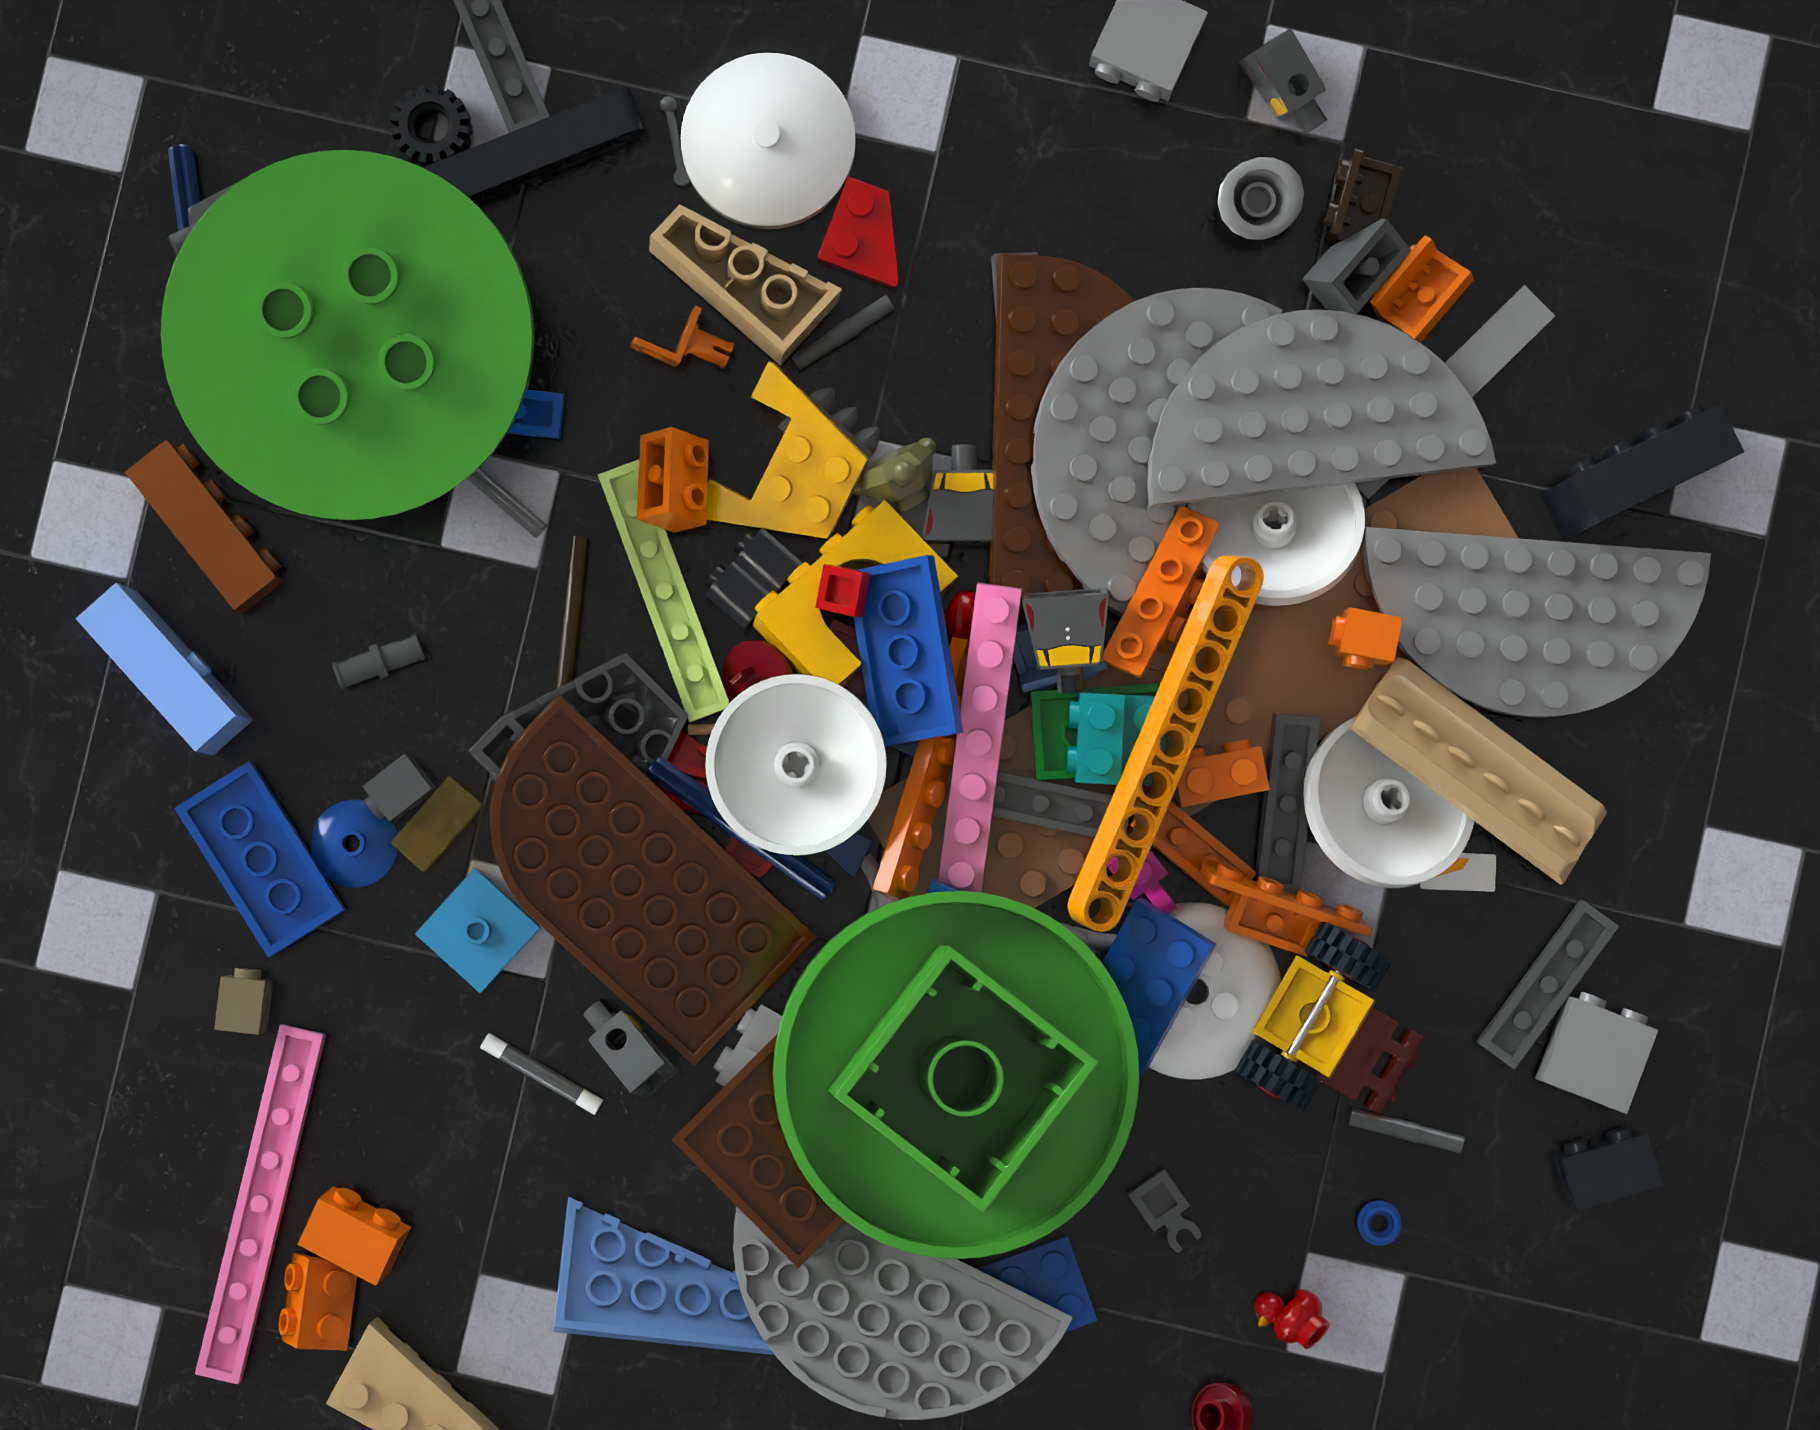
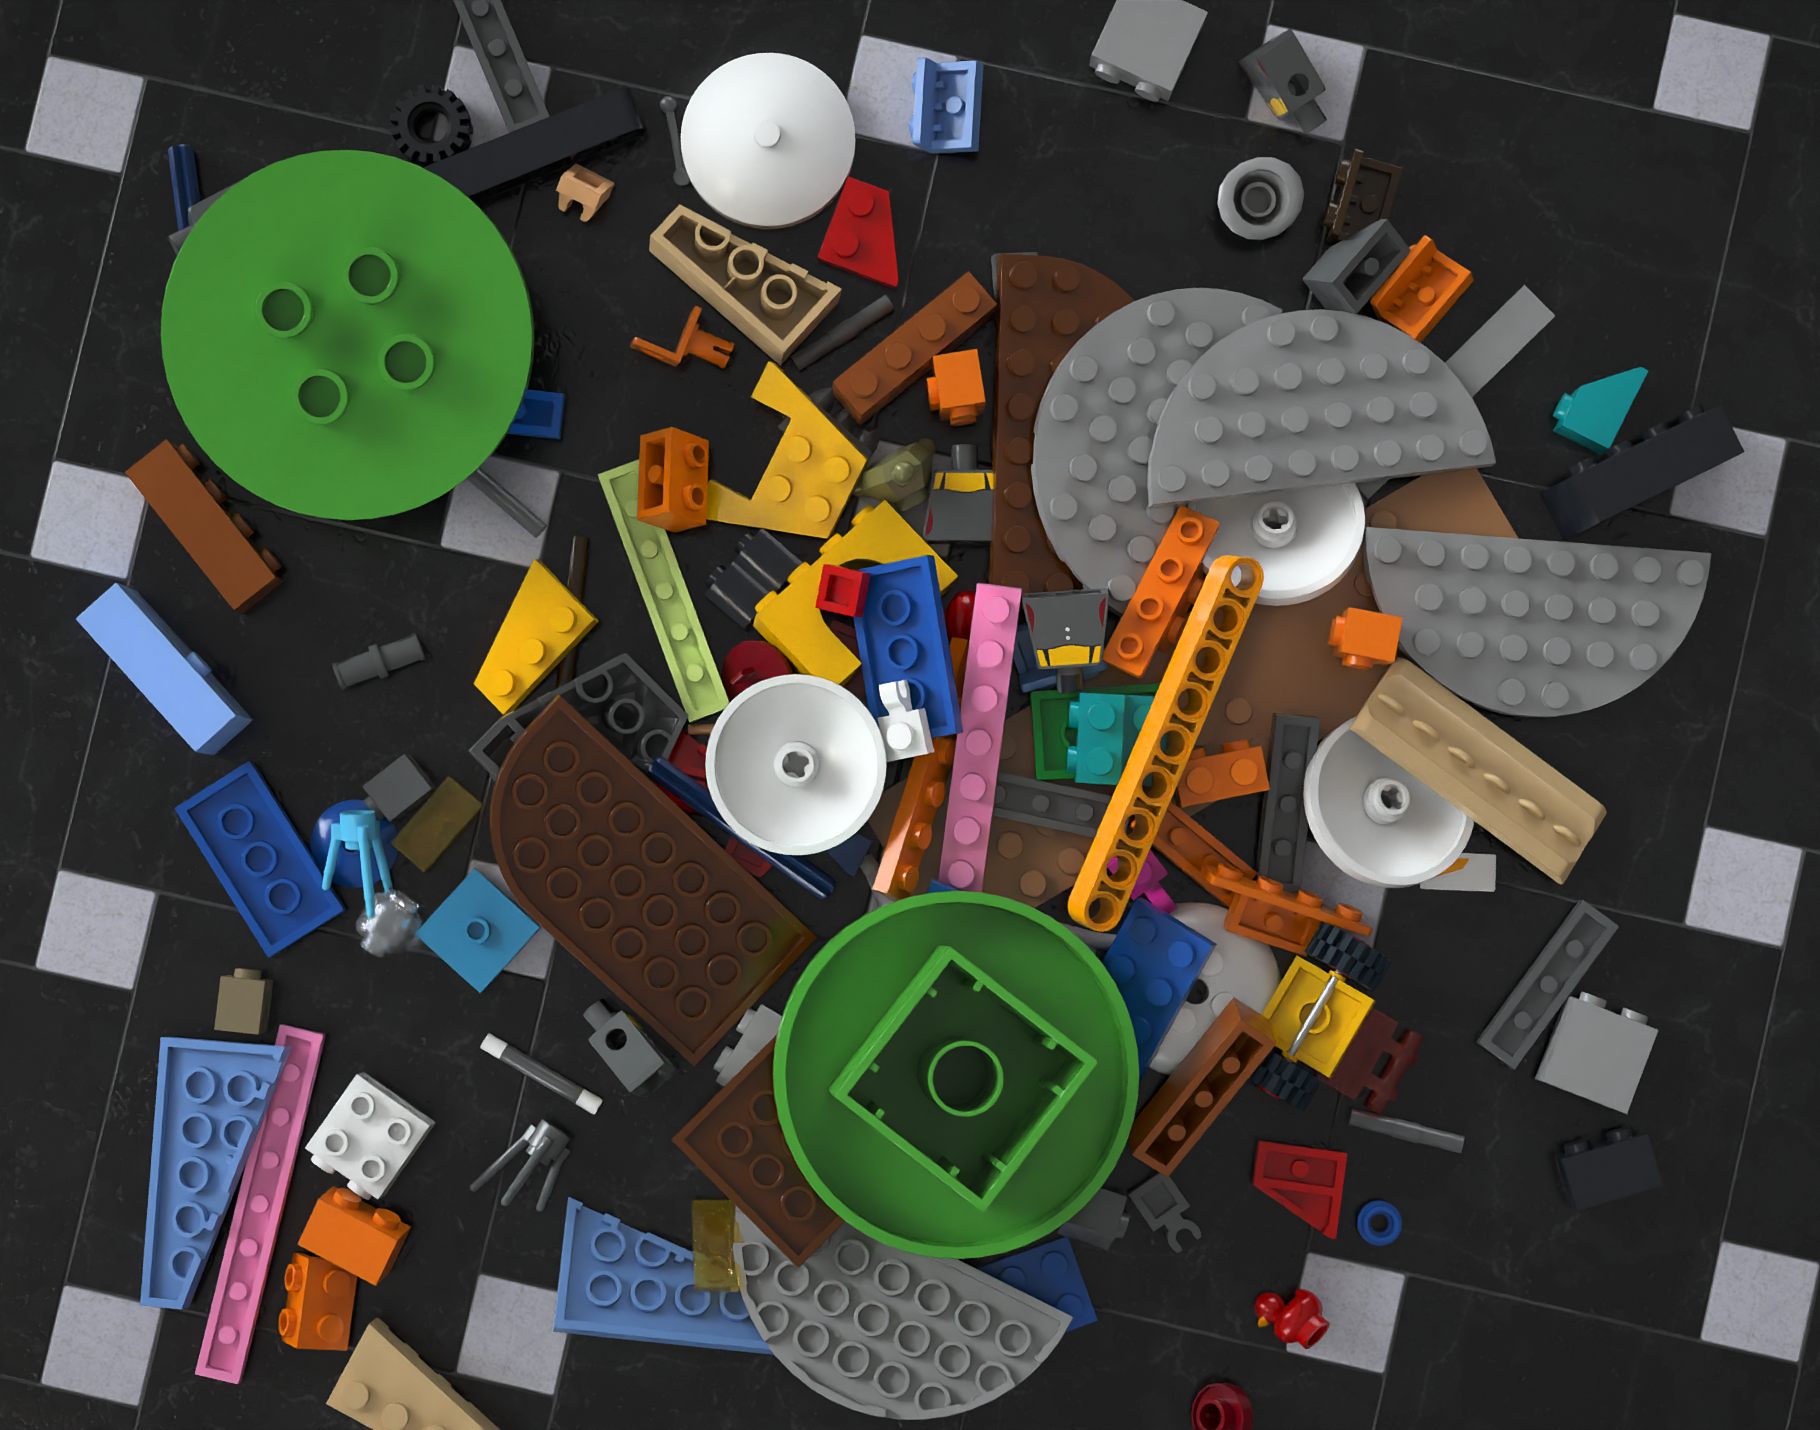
(203, 1131): none -> medium blue wing
(359, 832): none -> medium azure plant
(369, 1137): none -> white brick
(393, 925): none -> clear head
(533, 639): none -> yellow wing
(545, 1144): none -> dark grey plant
(585, 188): none -> light nougat tile
(712, 1242): none -> clear yellow plate
(905, 729): none -> white plate
(911, 348): none -> dark orange brick
(946, 106): none -> medium blue bracket
(956, 387): none -> orange brick
(1098, 1220): none -> dark grey brick
(1201, 1087): none -> dark orange brick
(1302, 1181): none -> red wing
(1598, 409): none -> teal slope

